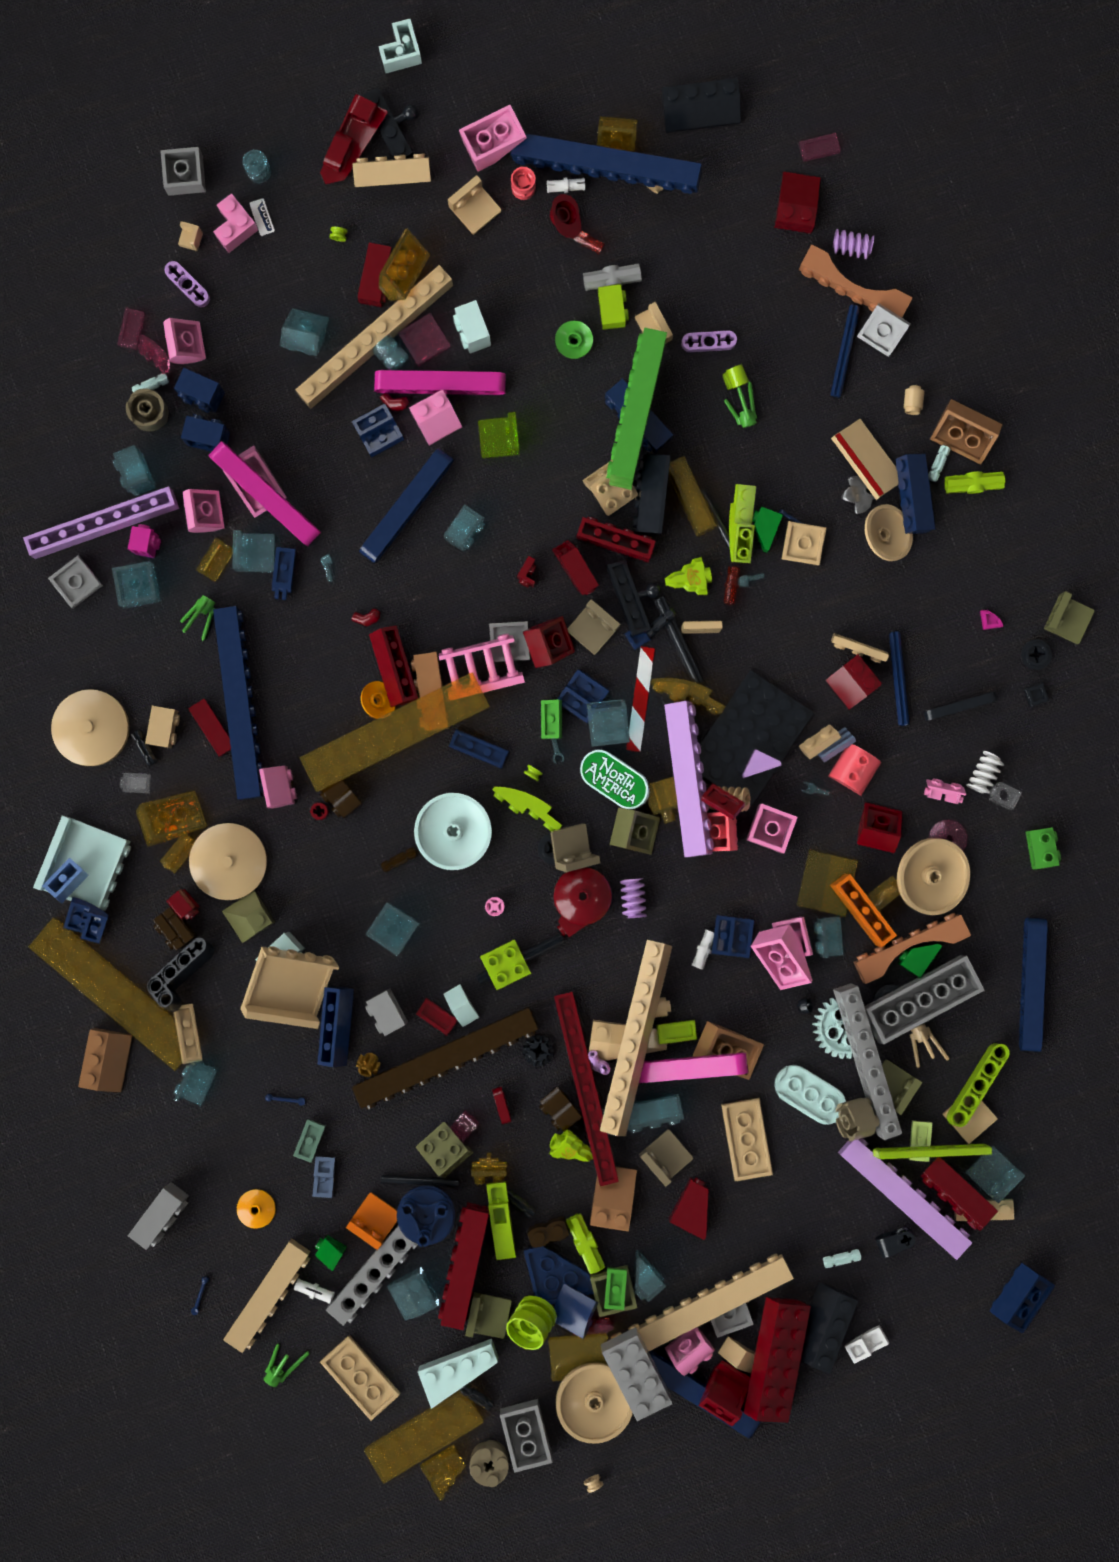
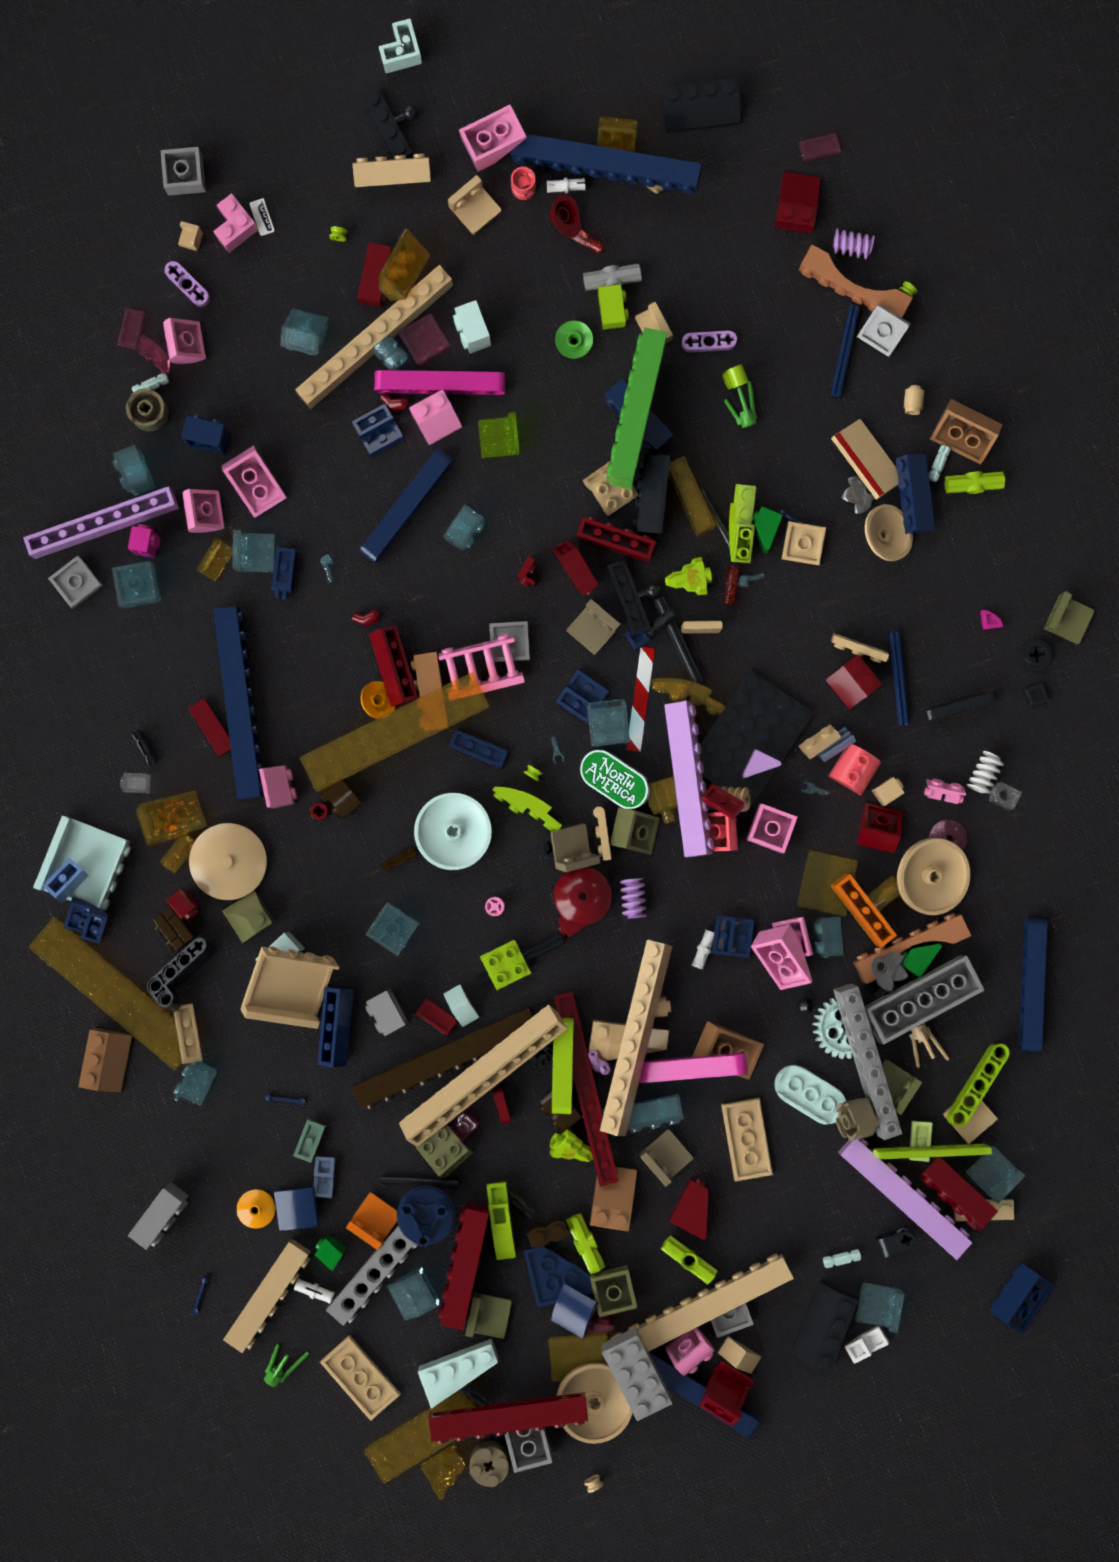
(90, 727): tan dish -> none
(162, 727): tan brick -> none
(199, 390): dark blue brick -> none
(204, 606): bright green plant -> none
(256, 166): clear light blue wheel -> none
(264, 493): dark pink beam -> none
(296, 1208): none -> dark blue slope
(352, 138): dark red panel -> none
(368, 1064): pearl gold gear -> none
(482, 1075): none -> tan brick
(488, 1167): clear yellow hips -> none
(508, 1417): none -> dark red brick
(531, 1322): lime wheel -> none
(549, 642): dark red slope -> none
(551, 719): bright green plate -> none
(563, 1070): none -> lime beam
(602, 833): none -> tan plate
(615, 1288): bright green plate -> none
(646, 1278): clear light blue slope -> none
(676, 1032): lime tile -> none
(698, 1267): none -> lime piece
(777, 1360): dark red brick -> none
(880, 1306): none -> clear light blue bracket
(888, 791): none -> tan brick
(891, 970): none -> flat silver plate
(908, 289): none -> lime bush
(1043, 848): bright green brick -> none

